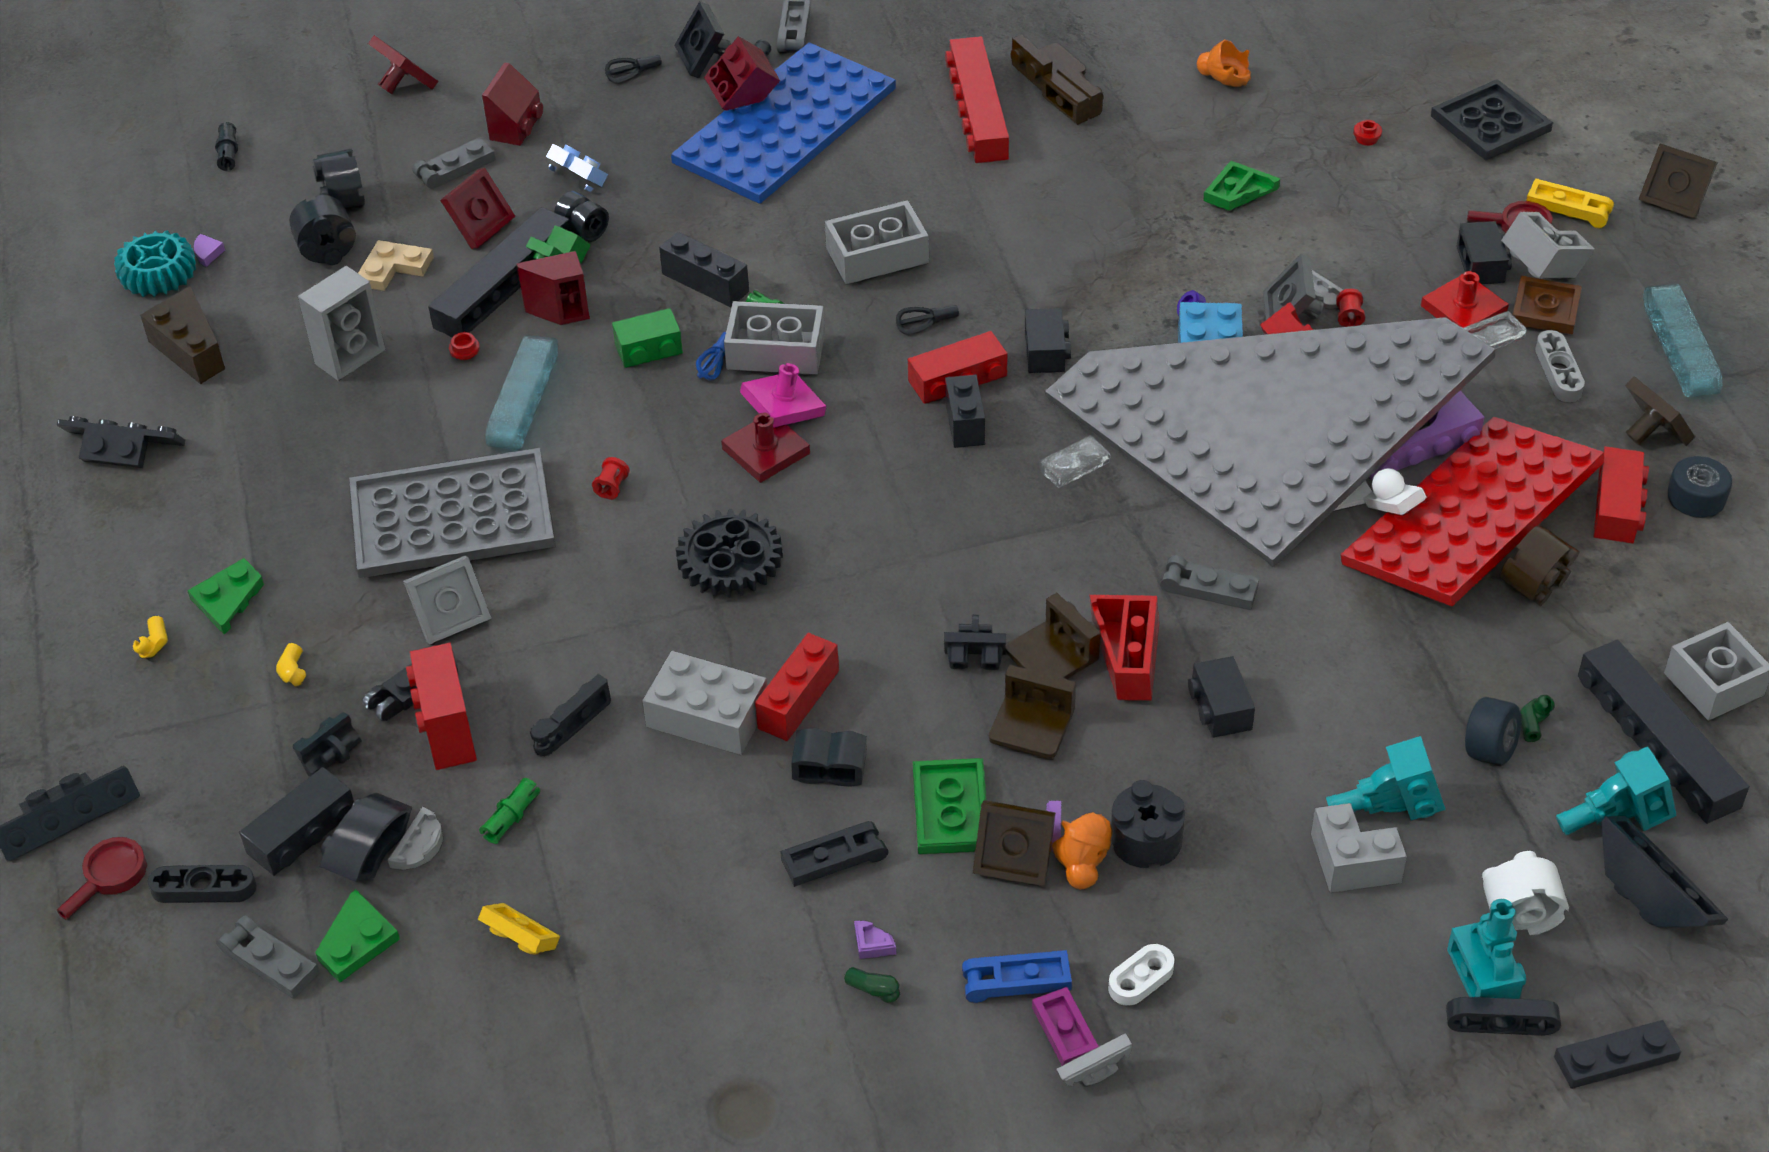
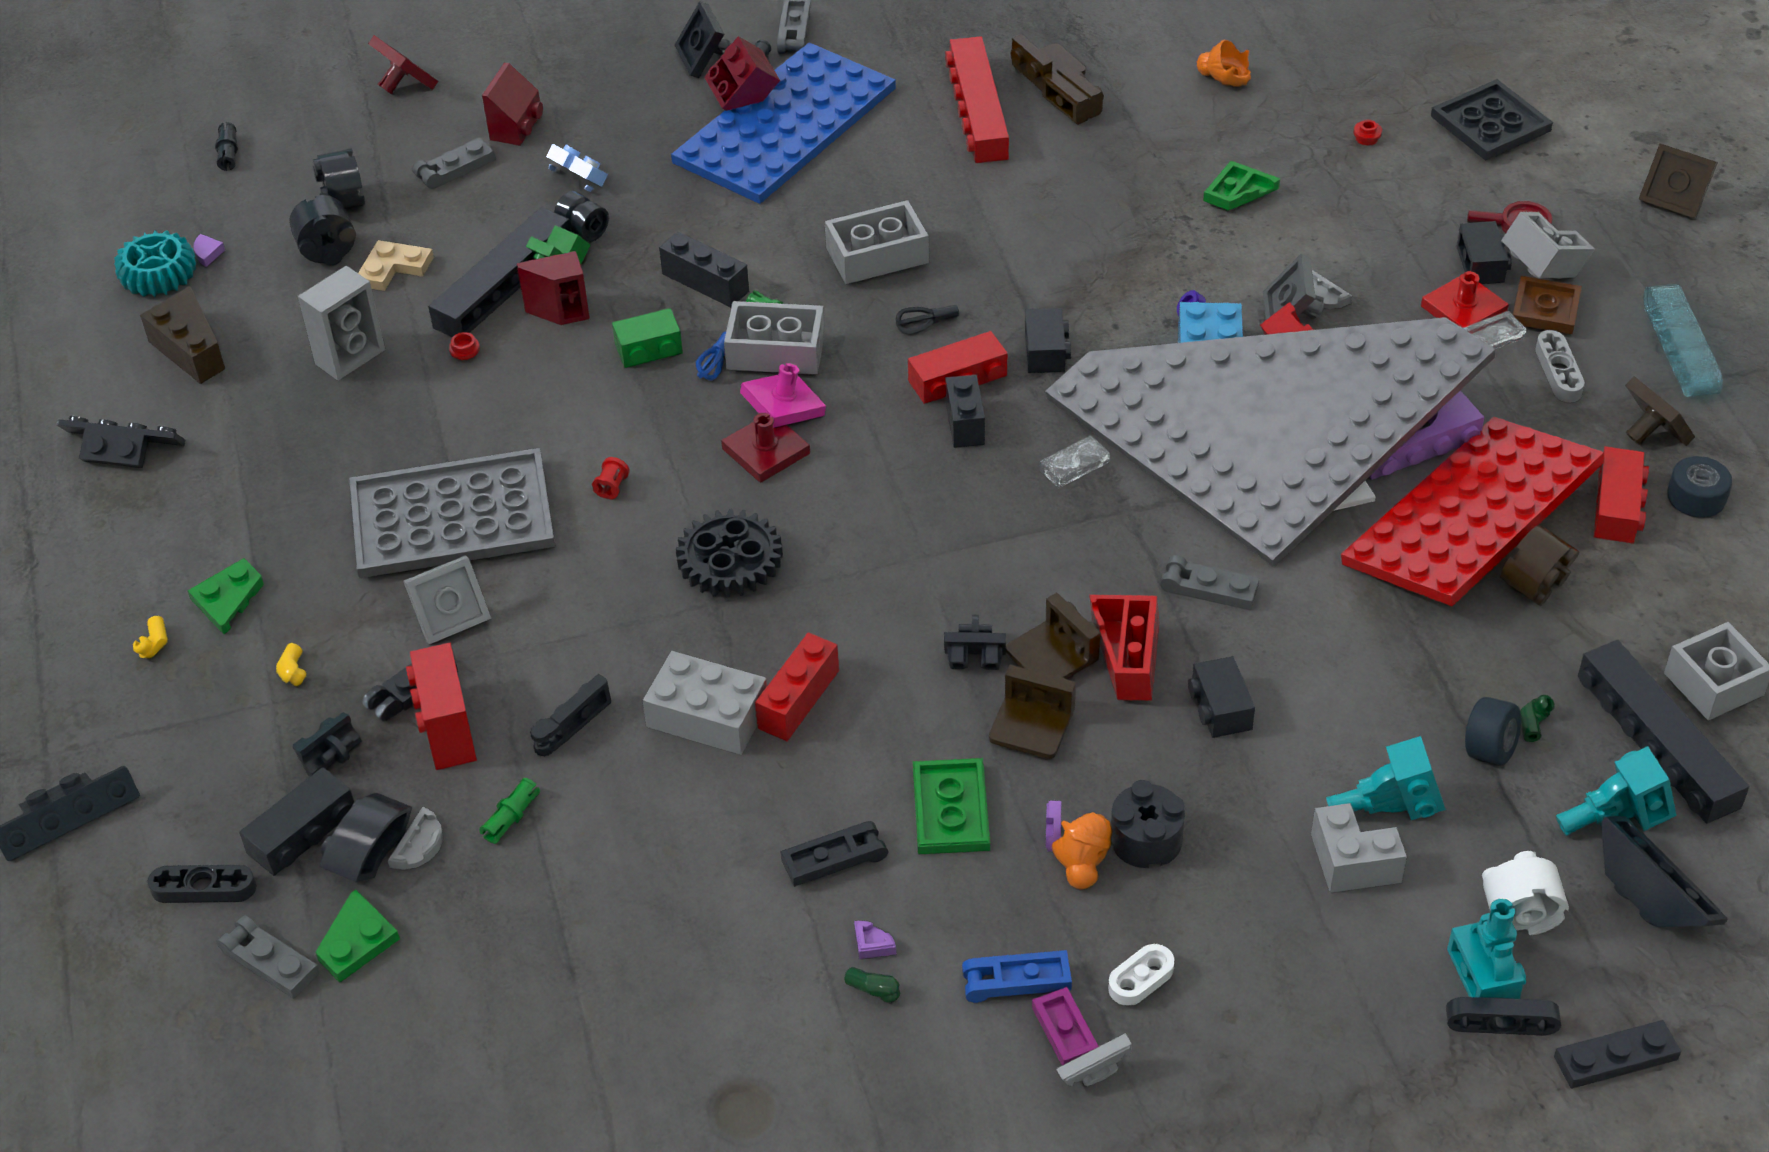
(109, 869): dark red piece -> none
(478, 208): dark red tile -> none
(514, 925): yellow plate -> none
(522, 392): clear light blue beam -> none
(637, 64): black piece -> none
(829, 757): black brick -> none
(1014, 843): dark brown tile -> none
(1350, 303): red bush -> none
(1392, 493): white tile -> none
(1571, 202): yellow plate -> none

